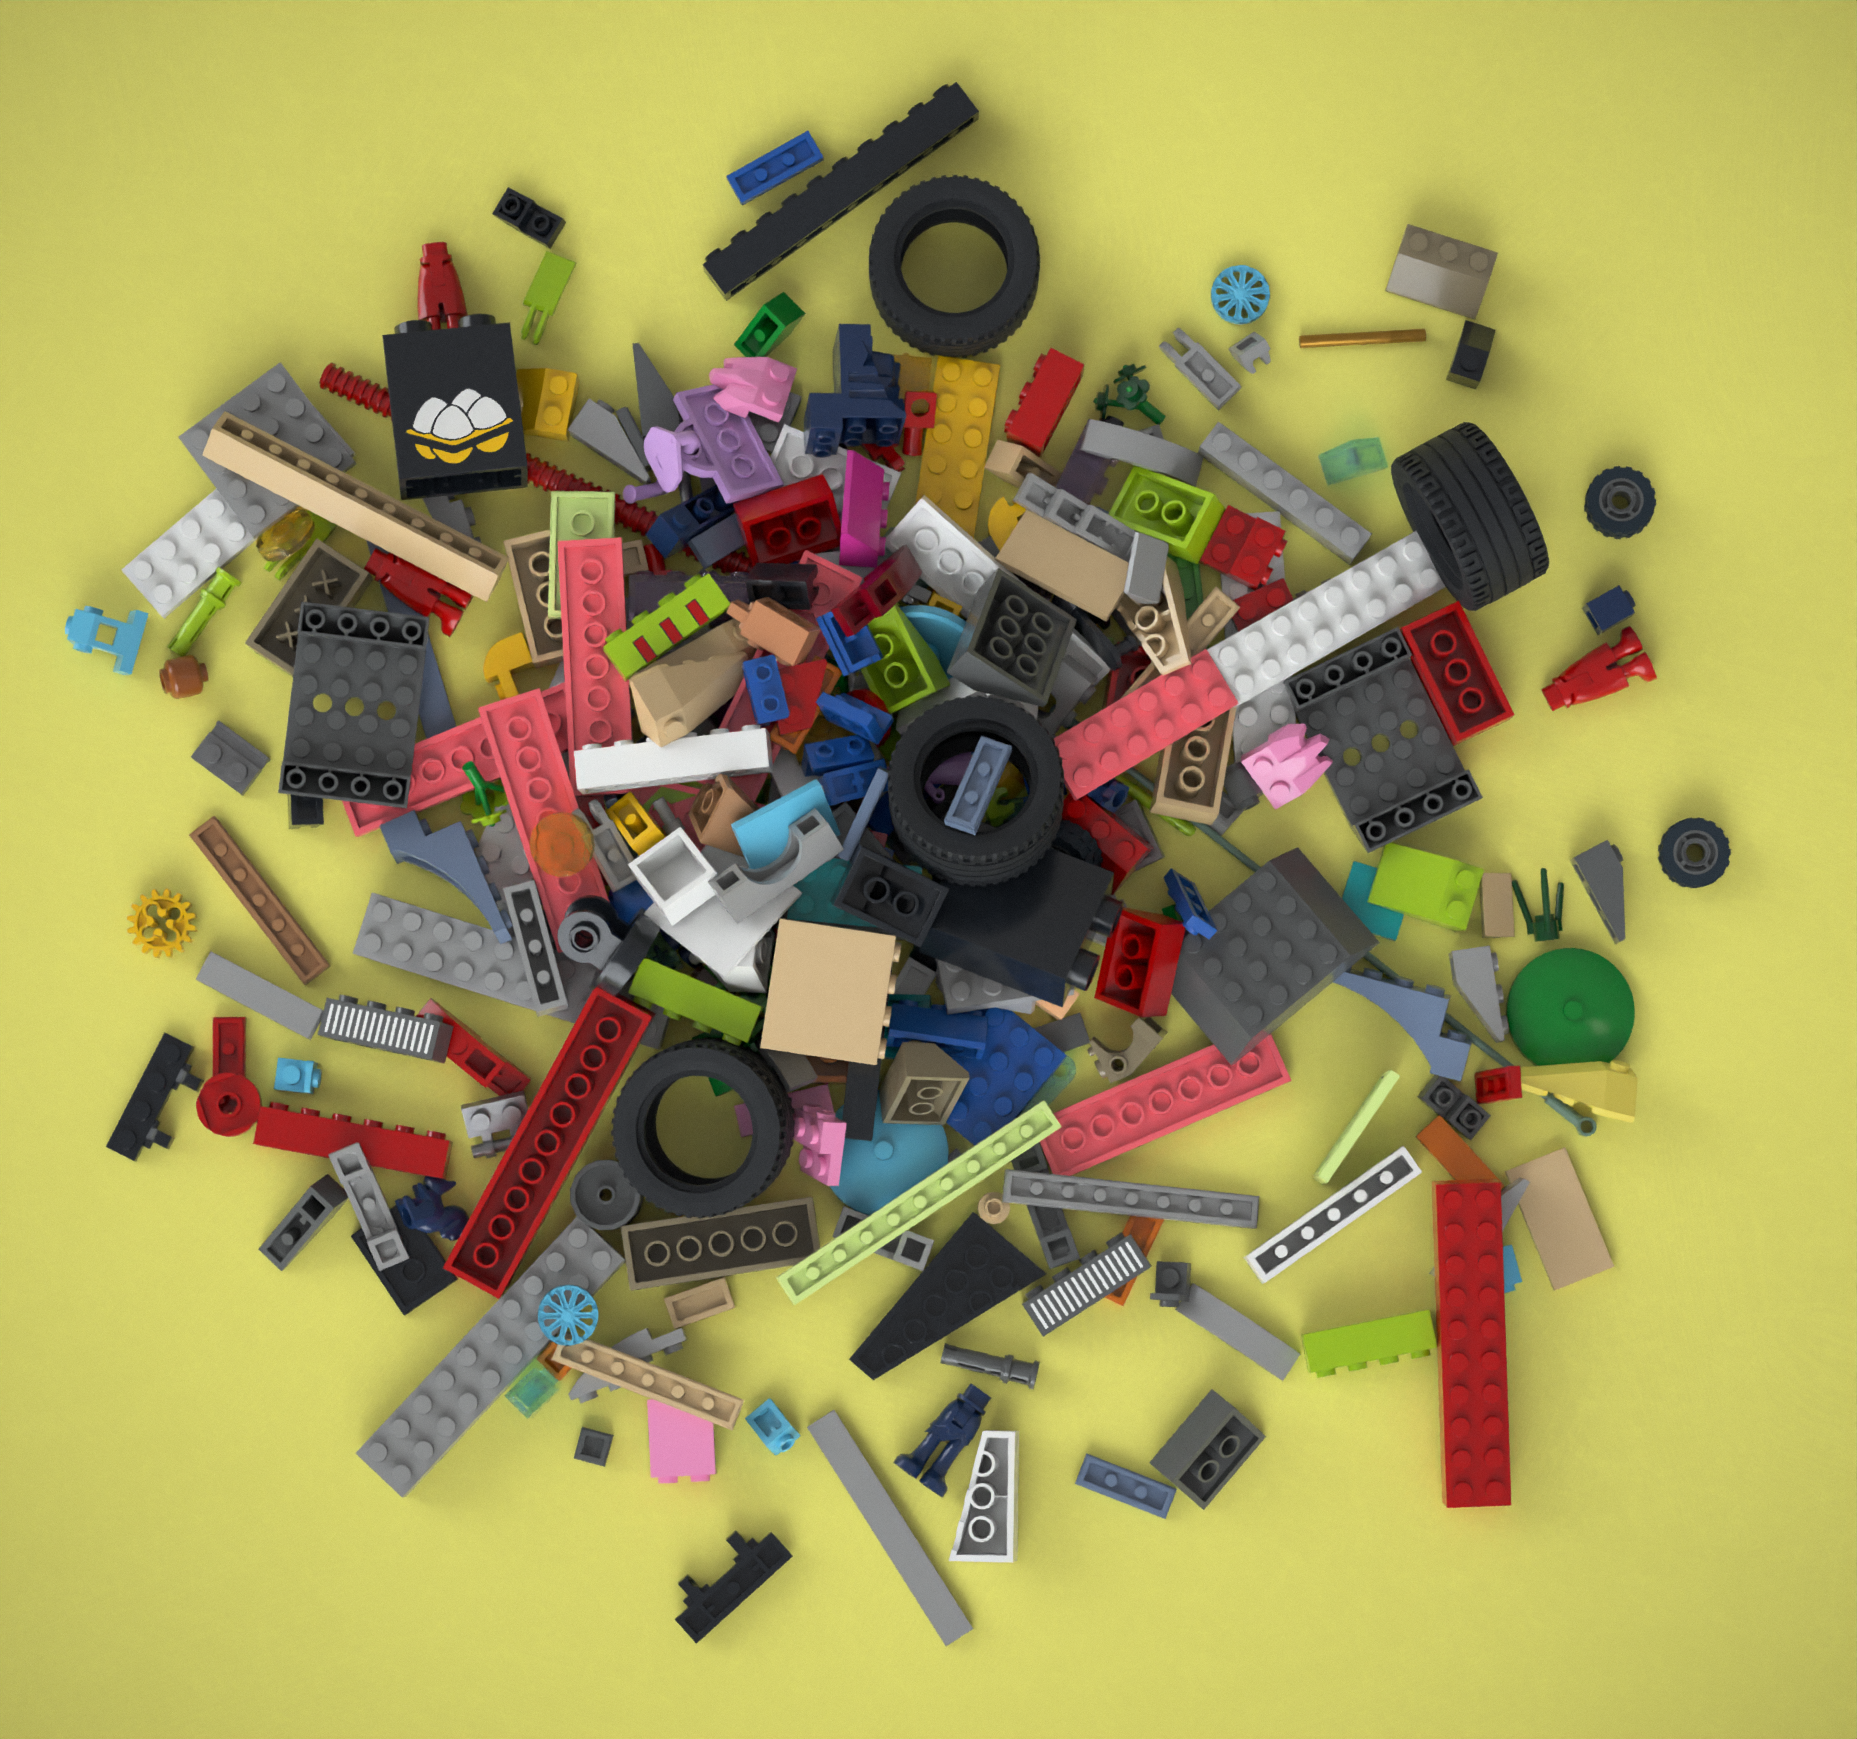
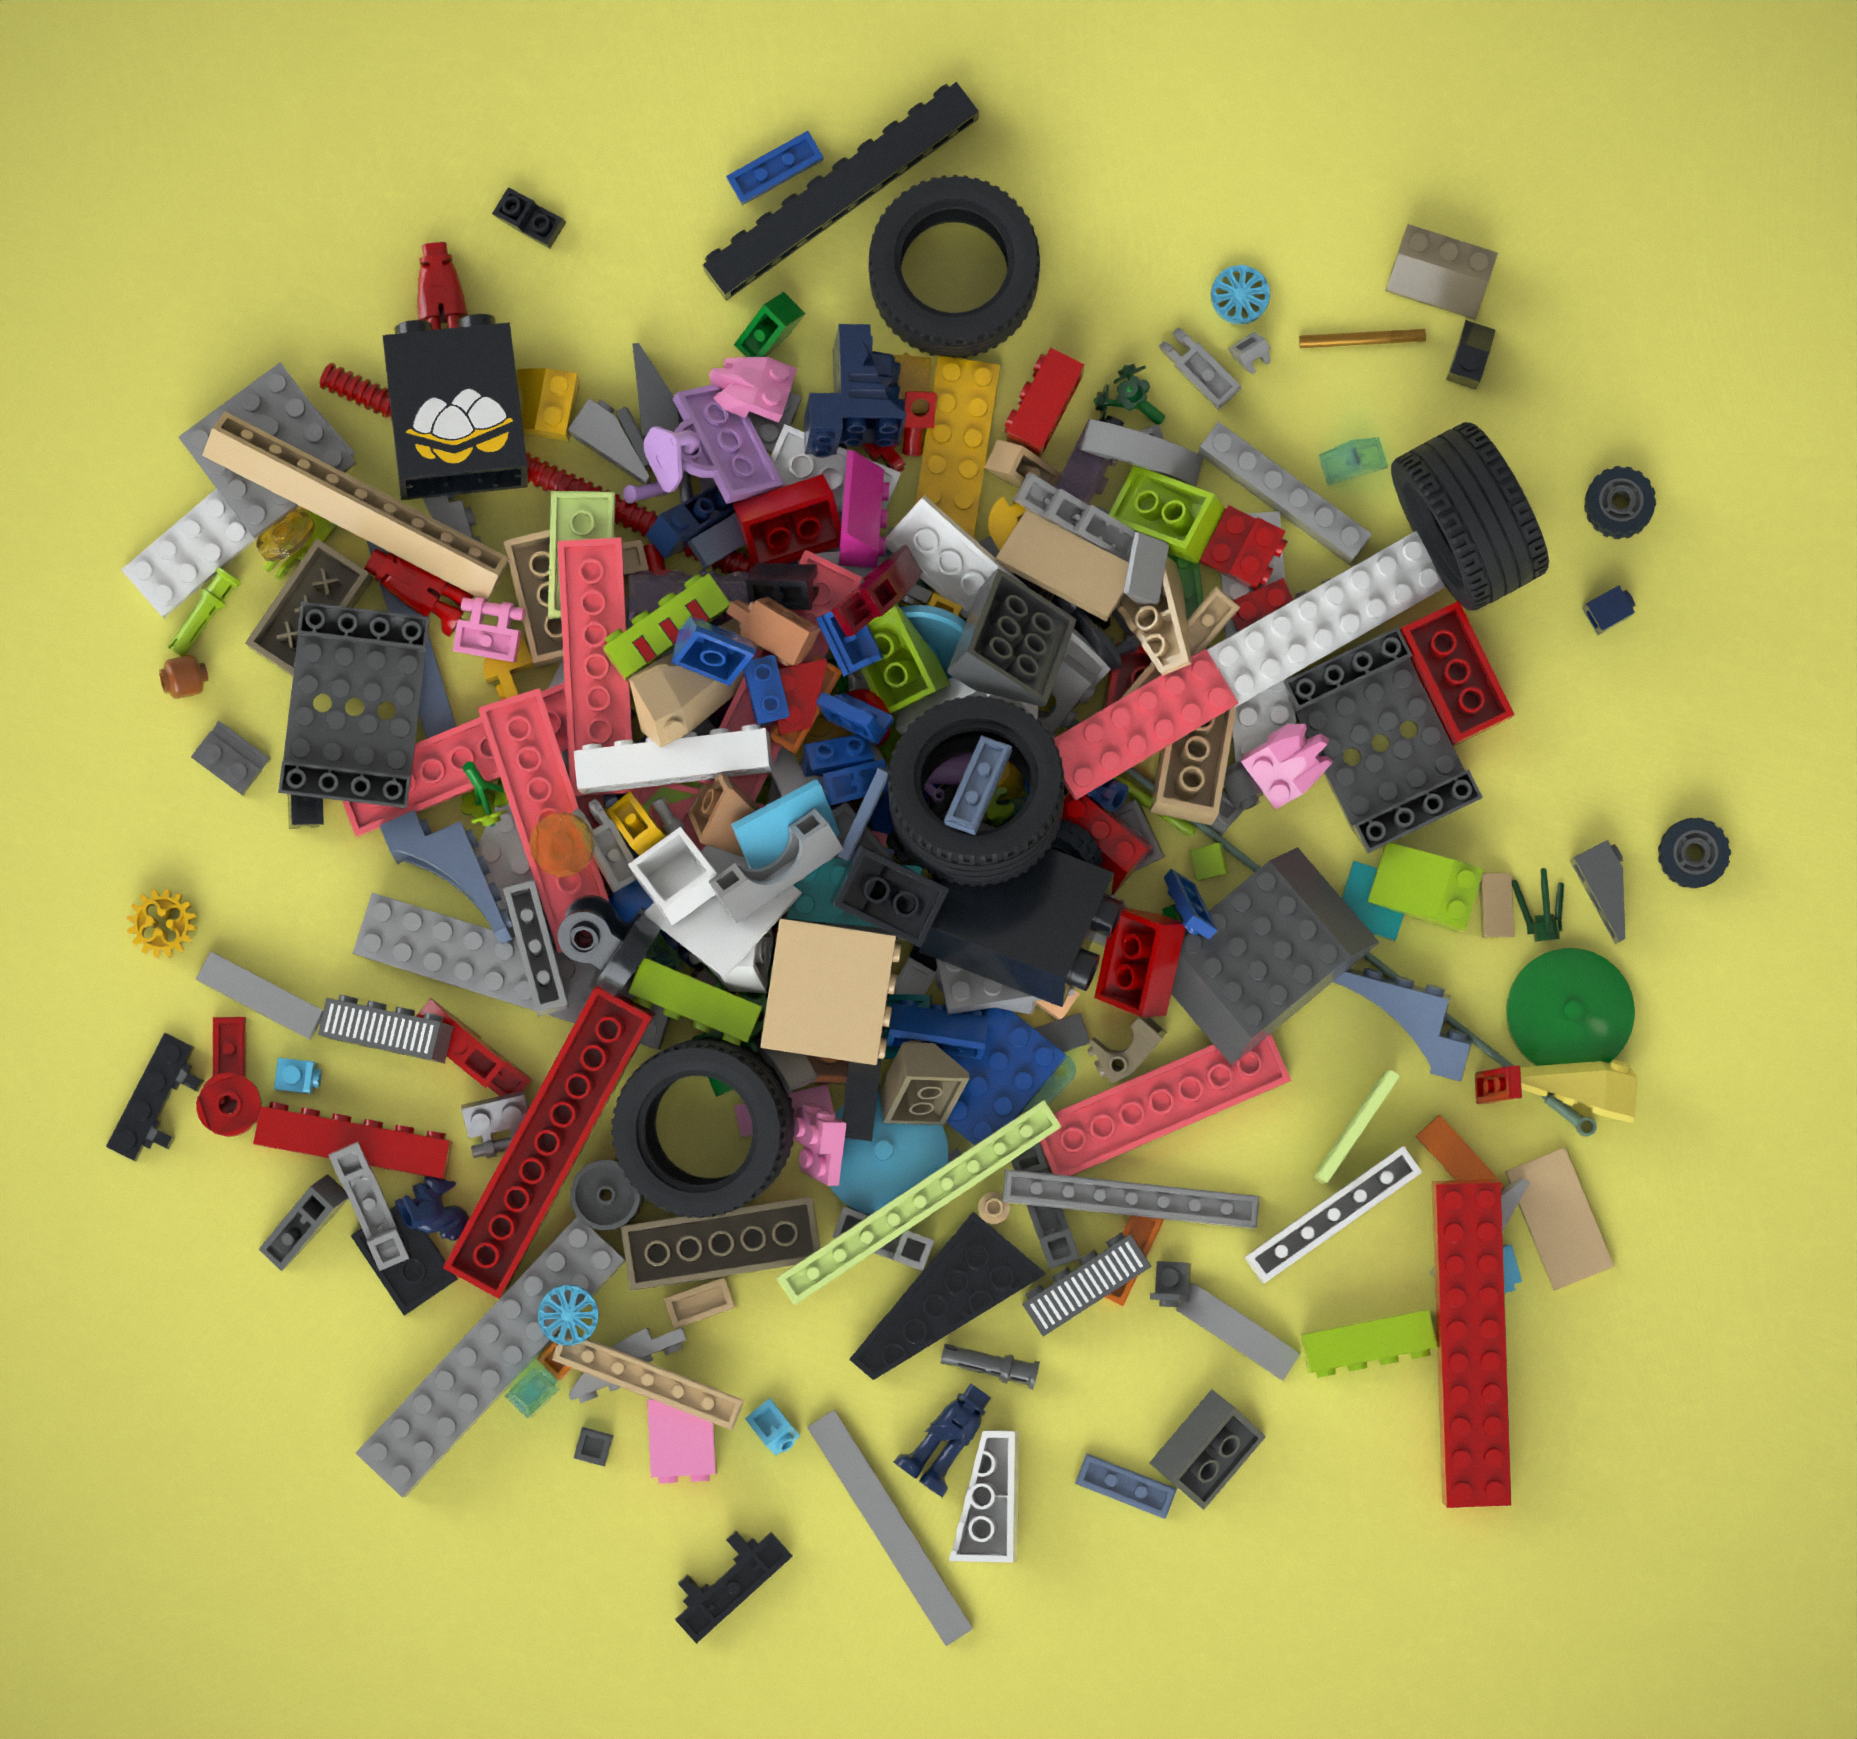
(83, 630): medium azure tile -> none
(260, 900): medium nougat tile -> none
(485, 639): none -> bright pink plate
(546, 291): lime arm -> none
(712, 651): none -> blue slope
(1209, 861): none -> lime tile
(1454, 1106): dark grey slope -> none
(1475, 981): light grey slope -> none
(1598, 673): red piece -> none

